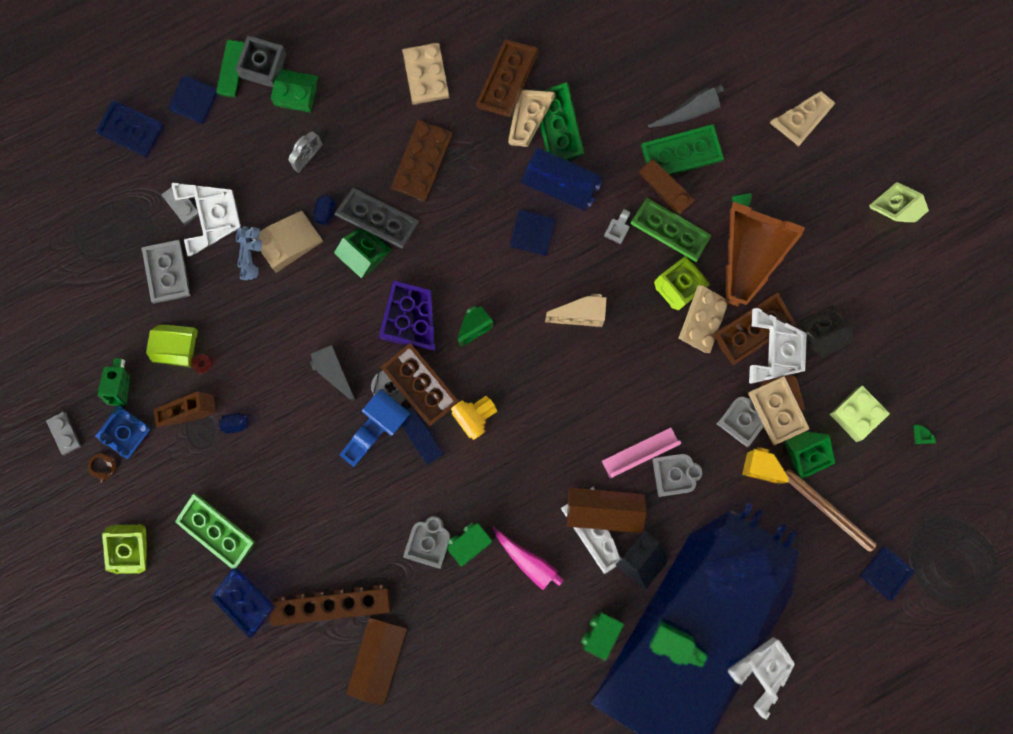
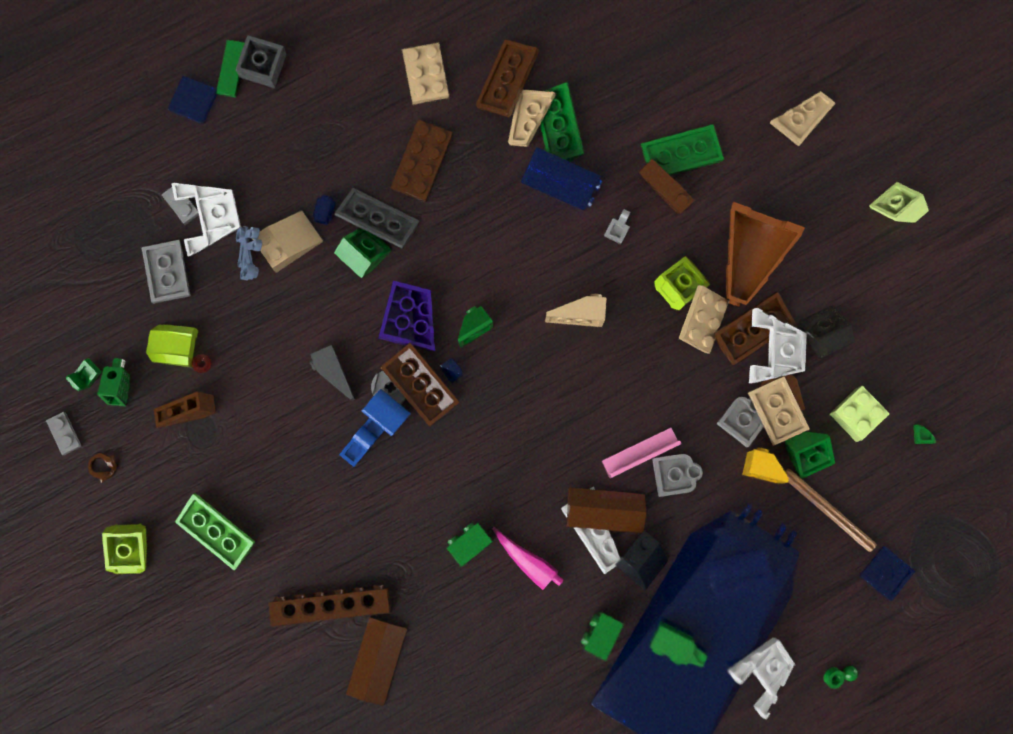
(84, 375): none -> green bracket
(122, 432): blue slope -> none
(129, 128): clear blue plate -> none
(233, 423): clear blue brick -> none
(242, 602): clear blue plate -> none
(294, 90): green slope -> none
(304, 150): light grey plate -> none
(421, 437): clear blue tile -> none
(428, 542): light grey plate -> none
(451, 370): none -> clear blue slope
(473, 416): yellow piece -> none
(532, 232): clear blue tile -> none
(671, 229): bright green slope -> none
(695, 106): dark grey piece -> none
(744, 199): green tile -> none
(835, 677): none -> green plate

